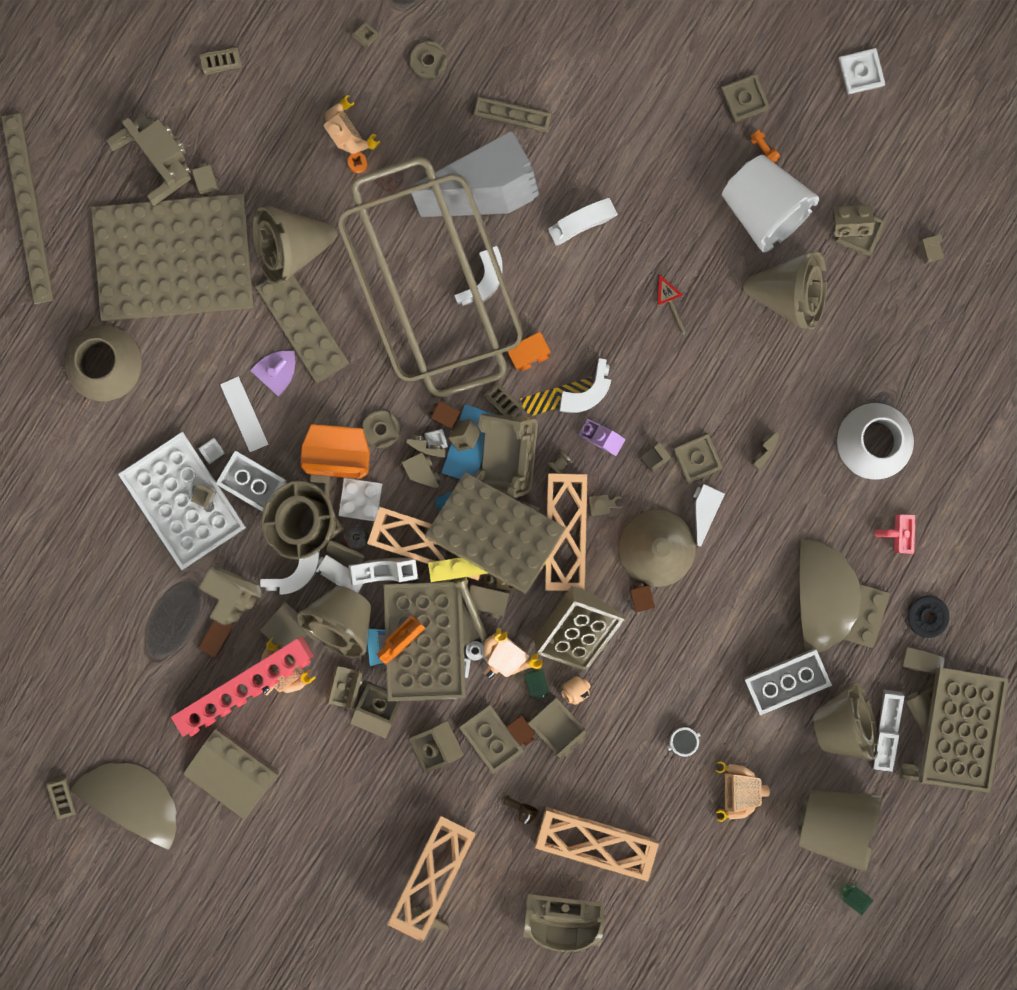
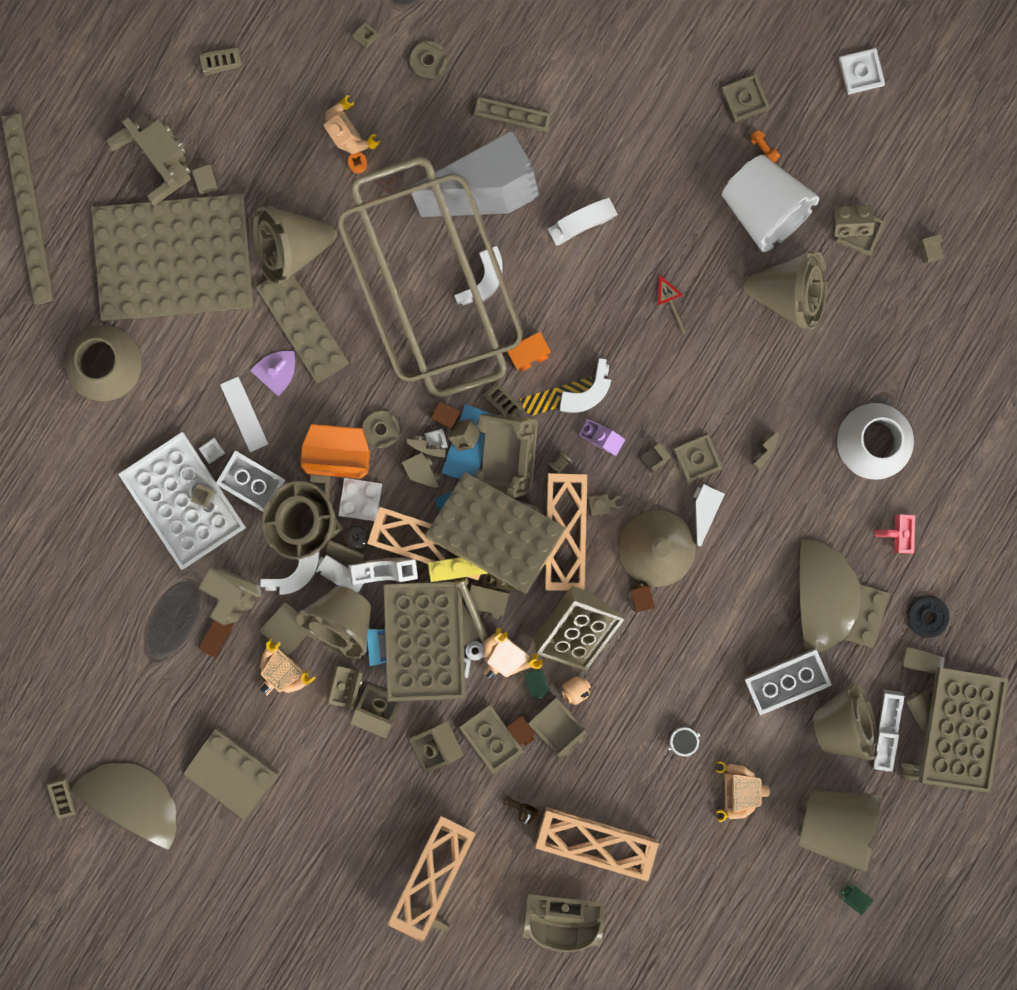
(184, 719): coral brick -> none
(400, 639): orange hinge -> none

